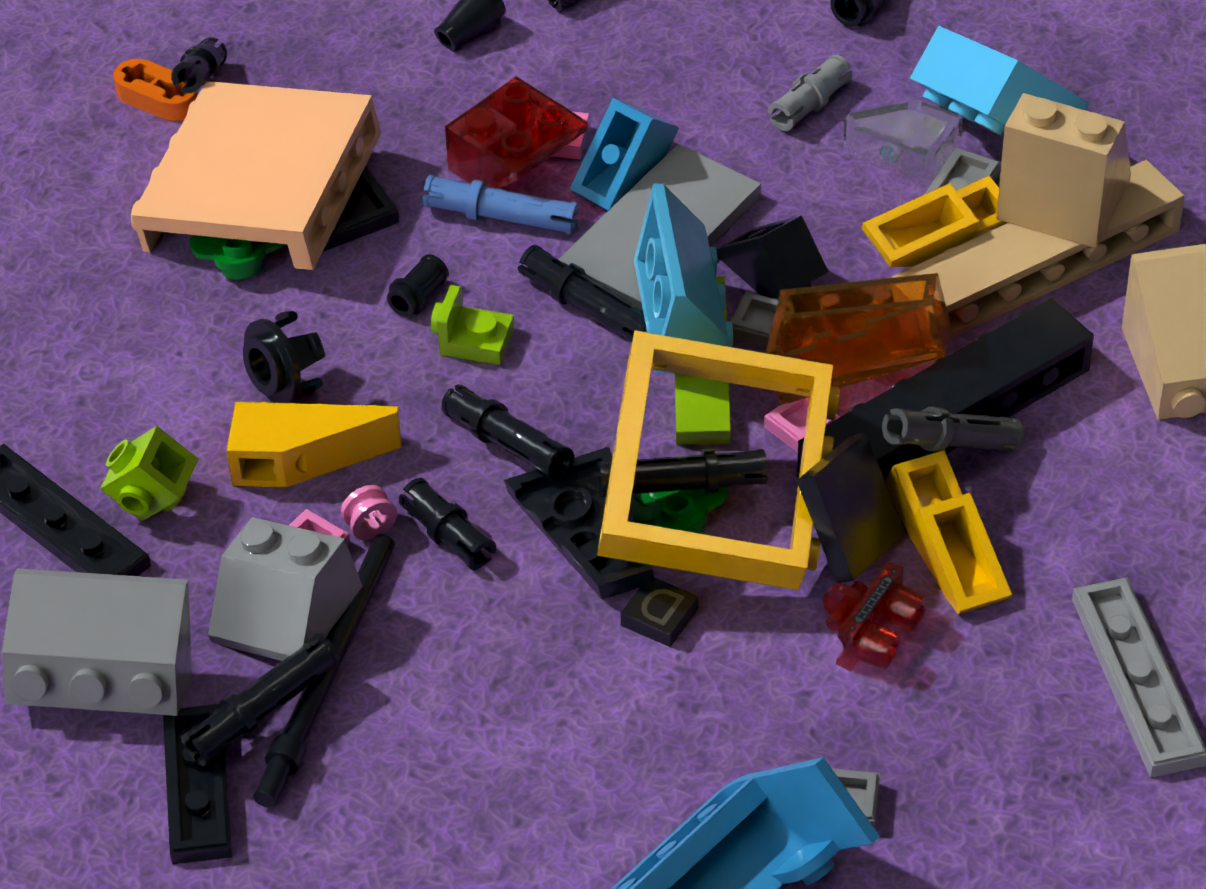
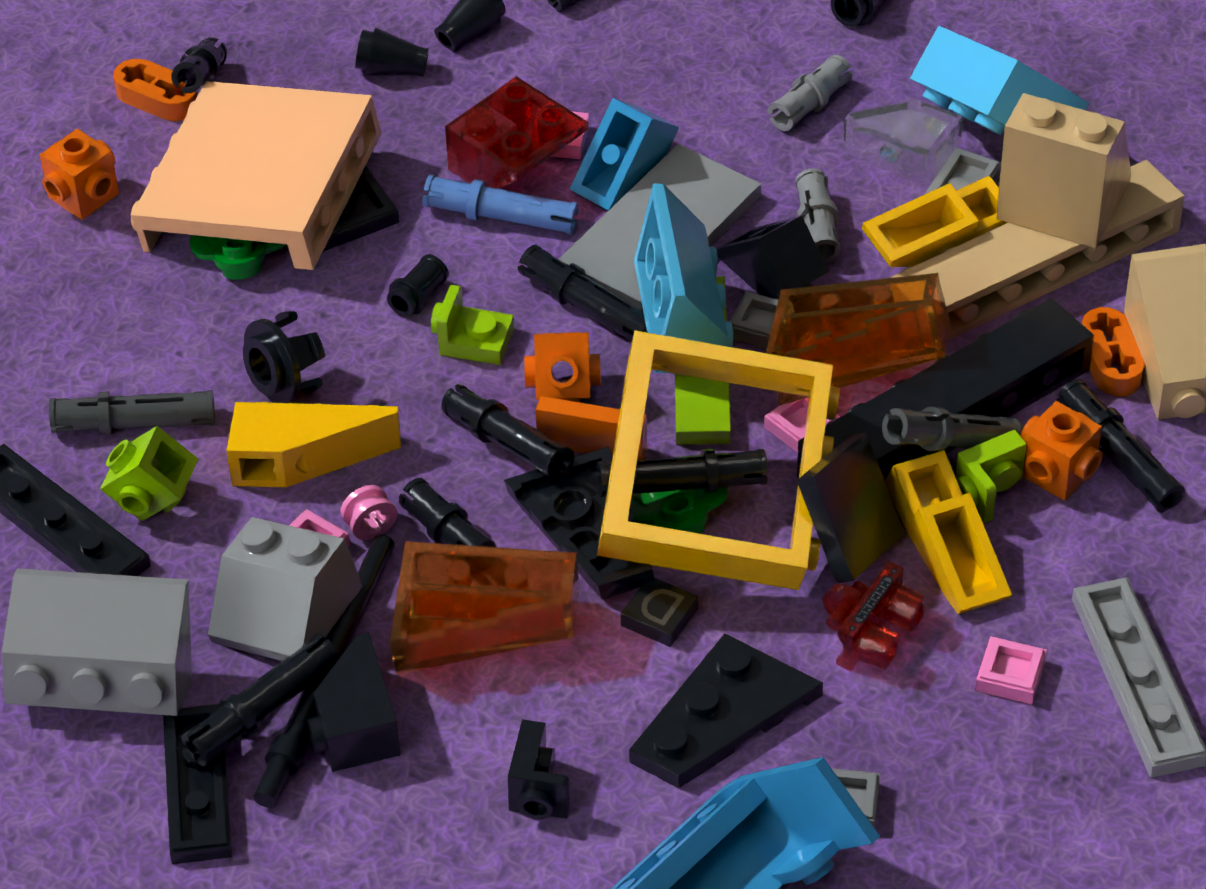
(79, 173): none -> orange brick
(132, 411): none -> dark grey pin
(354, 711): none -> black slope
(389, 55): none -> black cone
(479, 602): none -> clear orange wedge
(531, 780): none -> black bracket
(567, 347): none -> orange brick
(582, 425): none -> orange tile
(719, 707): none -> black wing
(819, 212): none -> light grey pin
(990, 469): none -> lime bracket
(1011, 670): none -> bright pink tile
(1061, 450): none -> orange brick
(1121, 349): none -> orange beam
(1123, 448): none -> black pin

